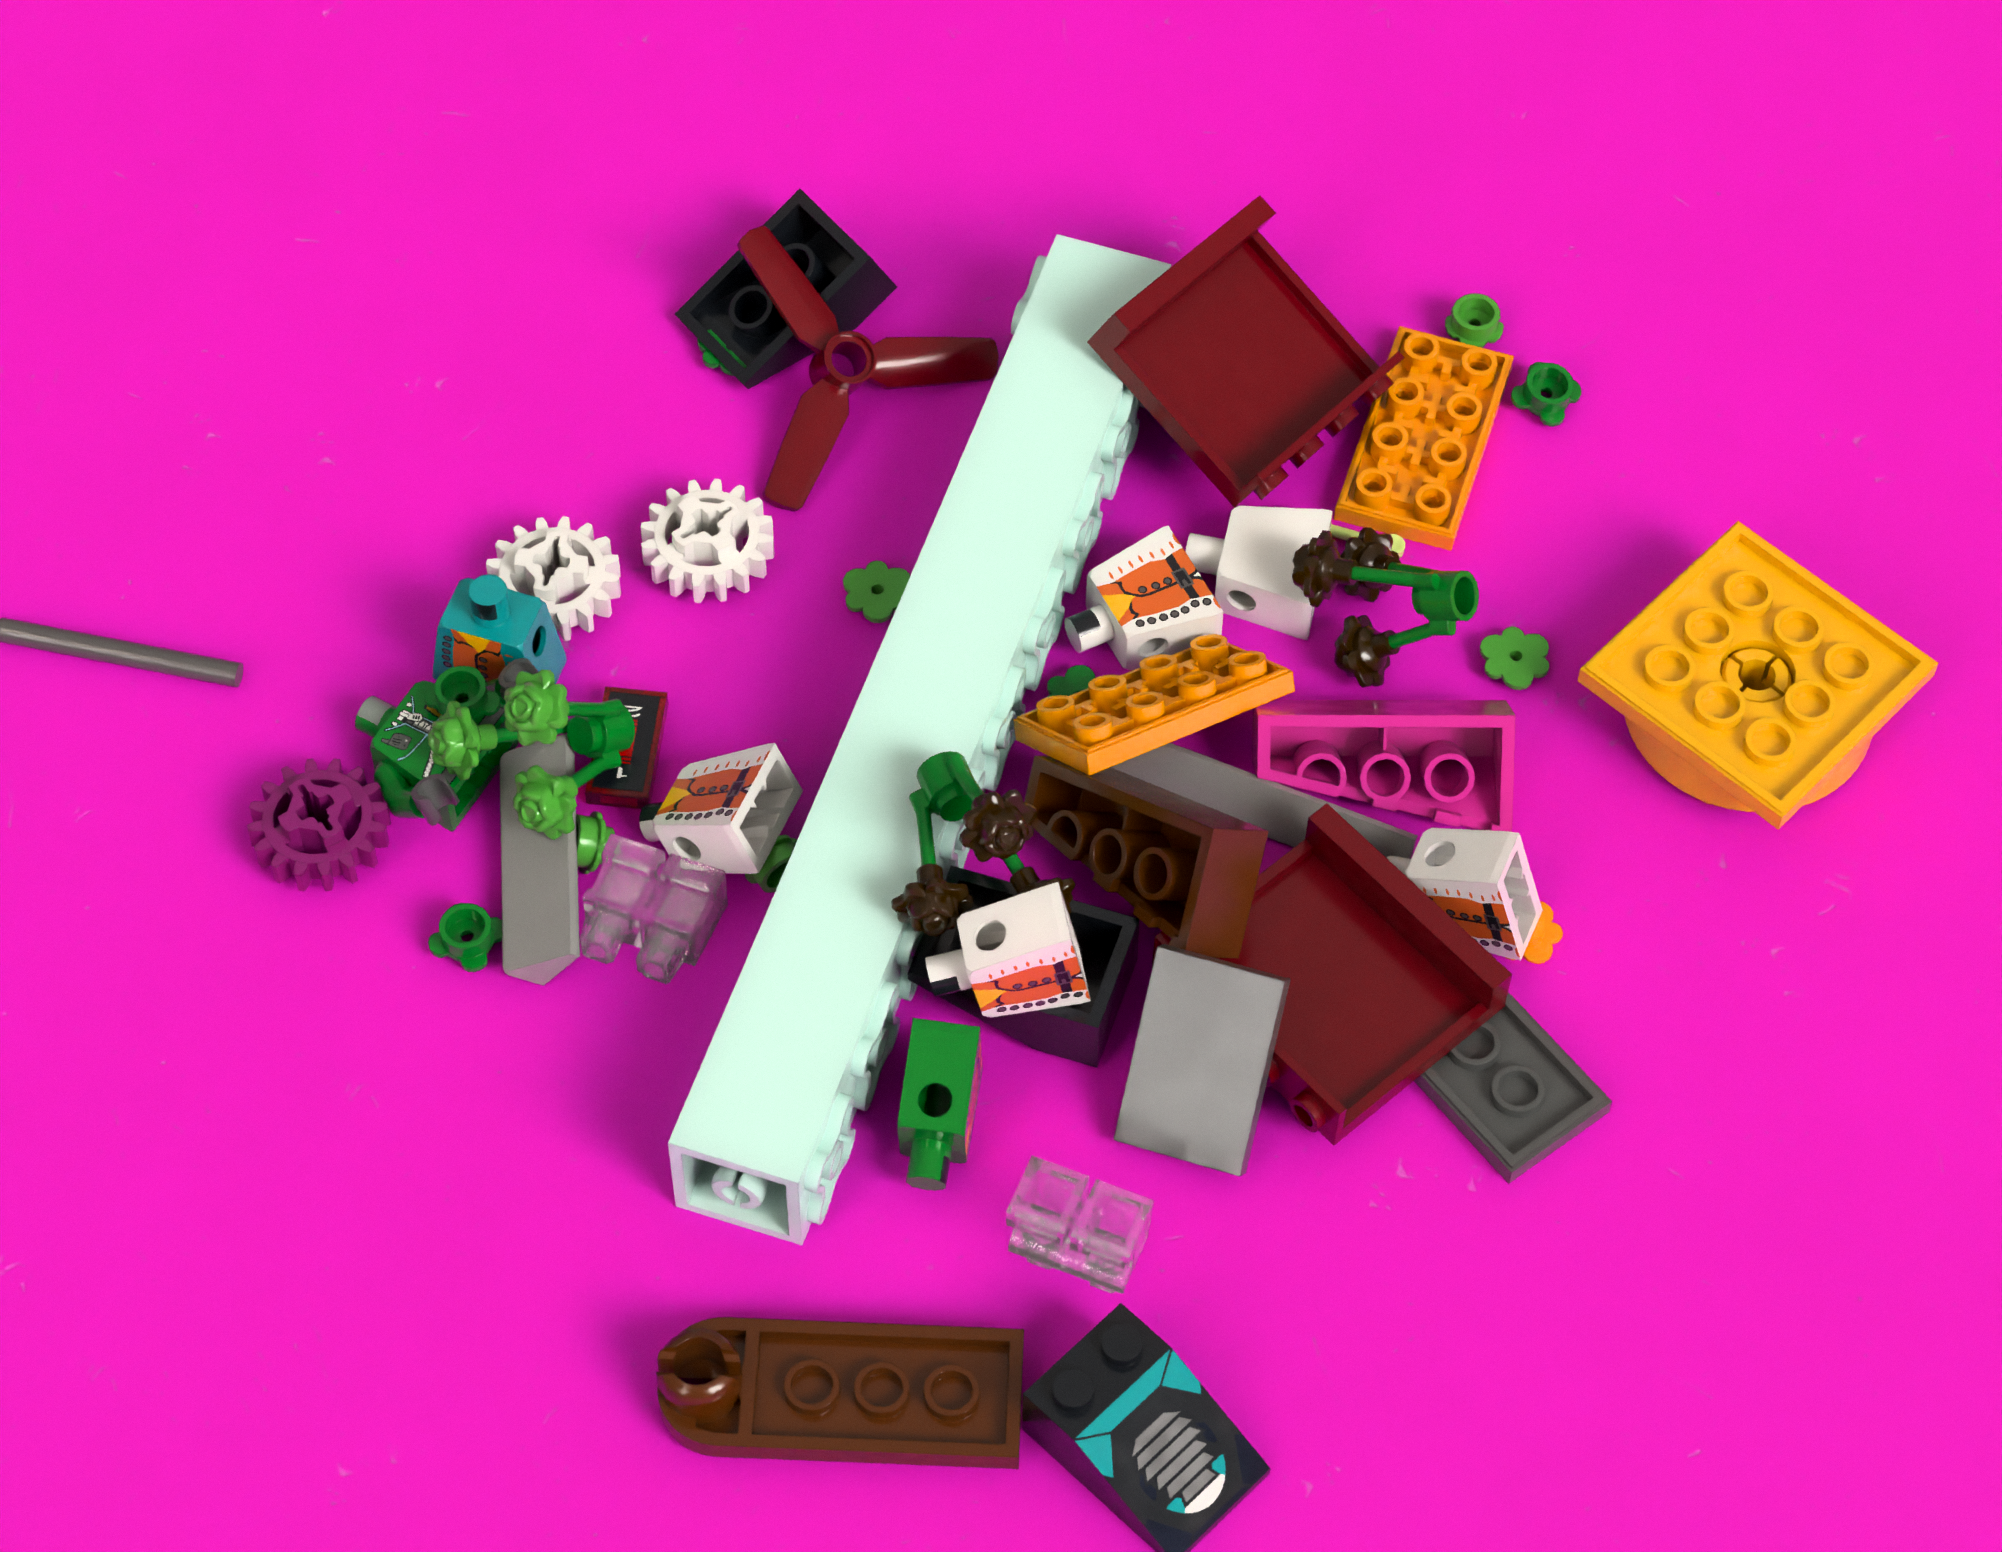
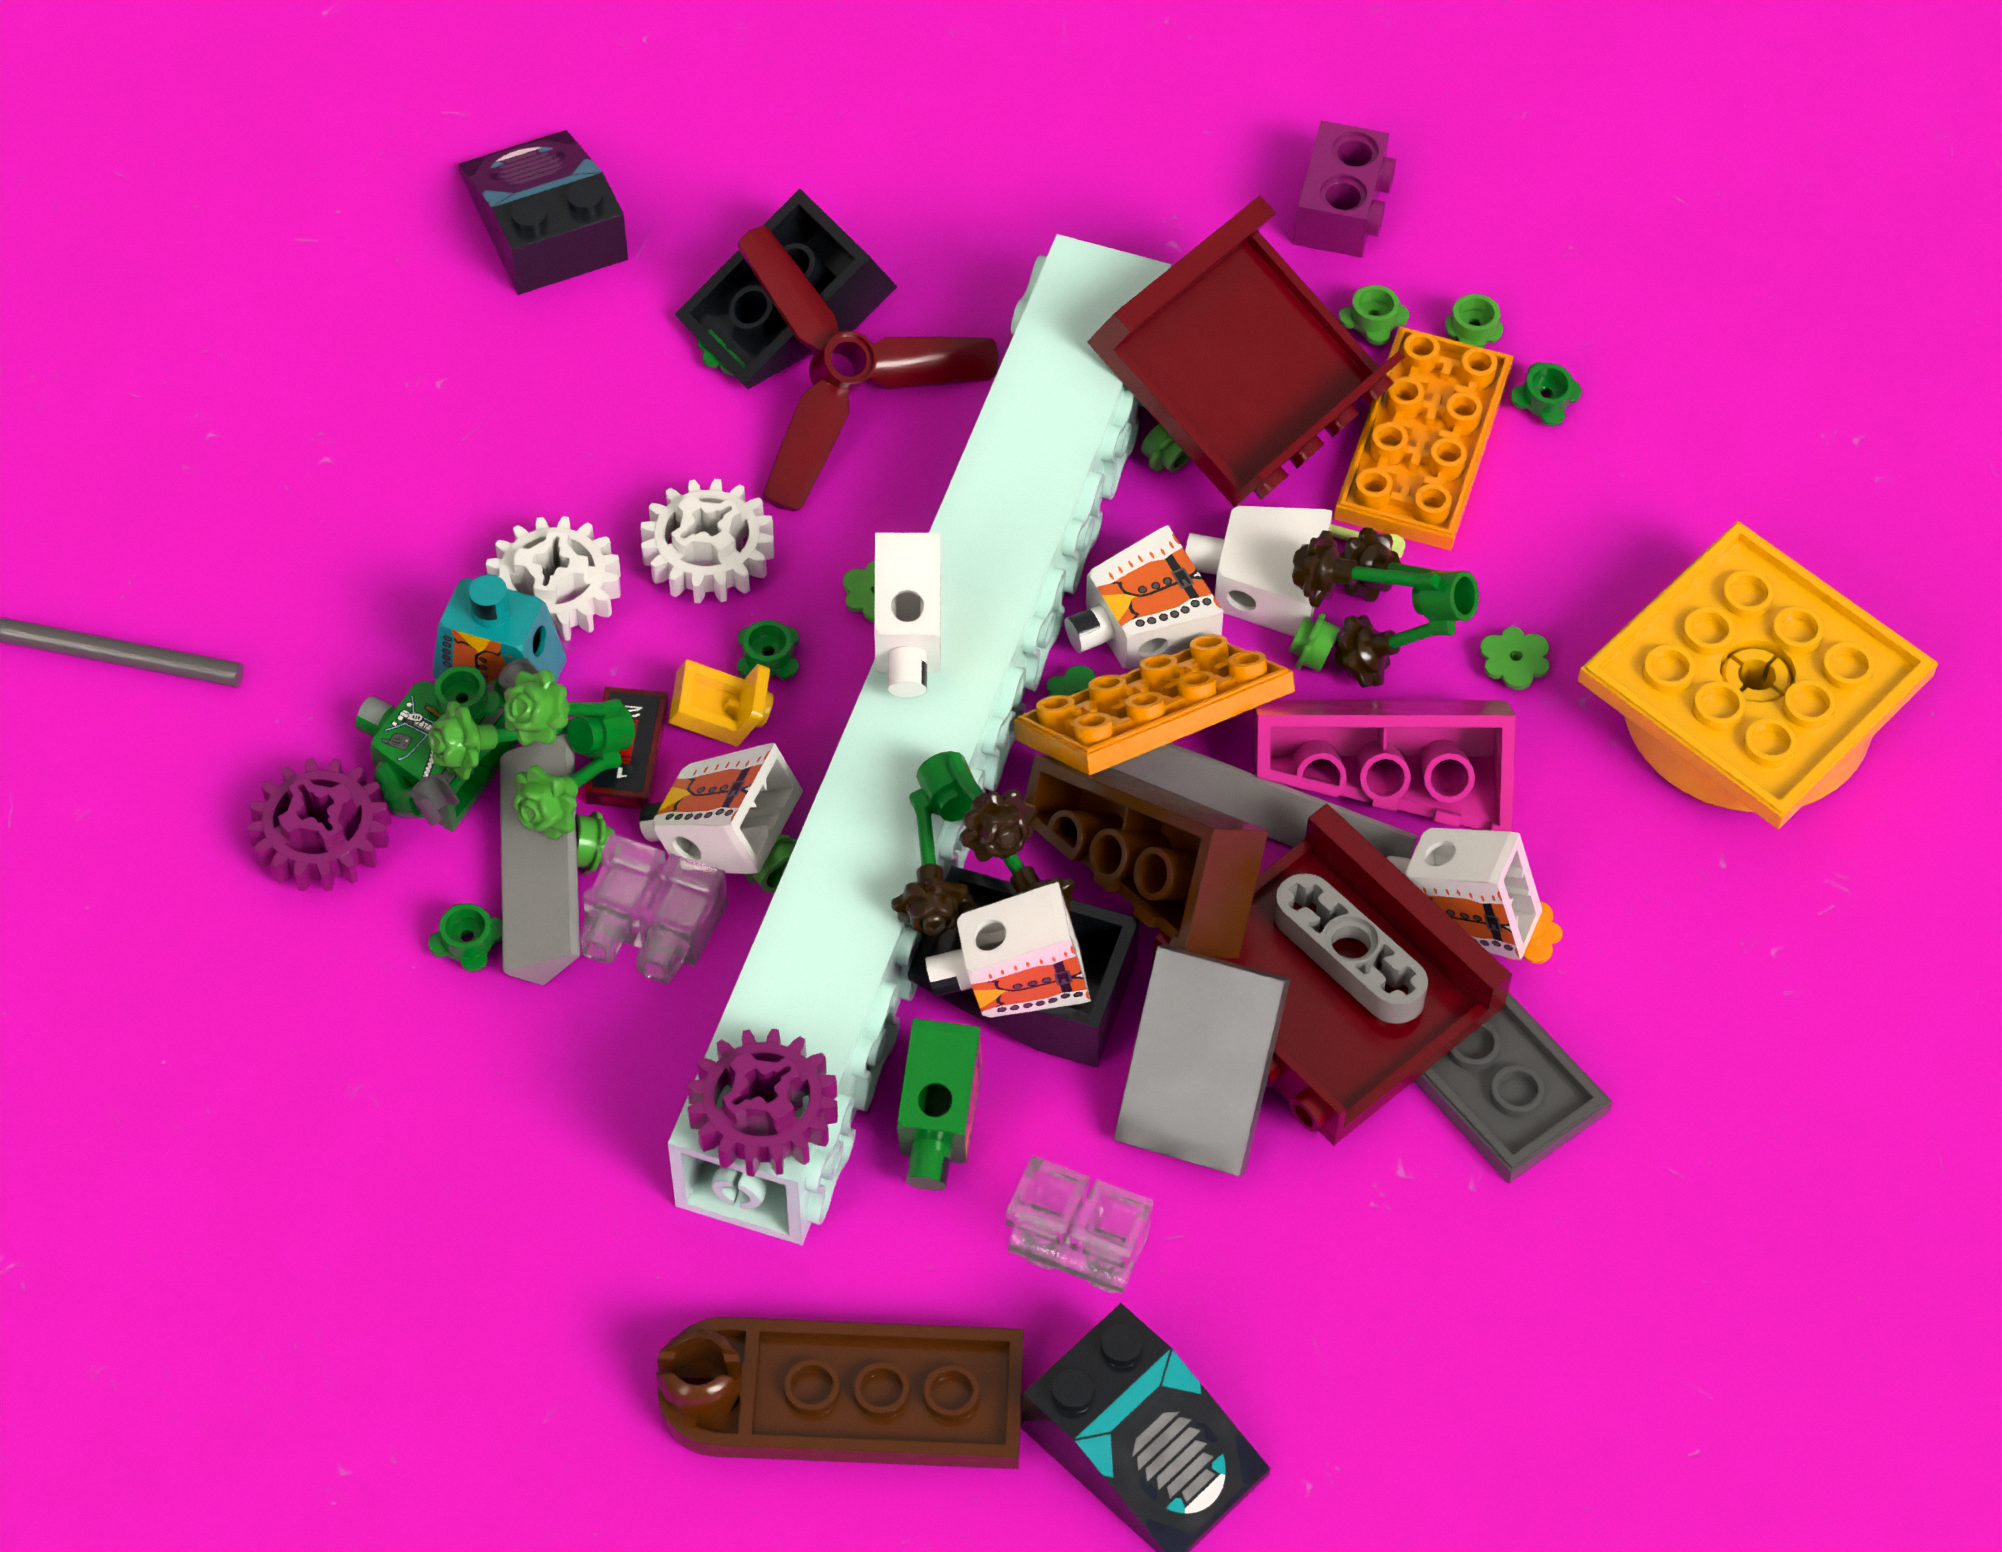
(547, 210): none -> slope
(719, 702): none -> yellow bracket
(760, 1110): none -> magenta gear
(773, 637): none -> green plate
(907, 610): none -> white torso
(1163, 451): none -> bright green plate
(1314, 642): none -> bright green plate
(1342, 189): none -> magenta brick
(1359, 974): none -> light grey beam
(1374, 313): none -> bright green plate

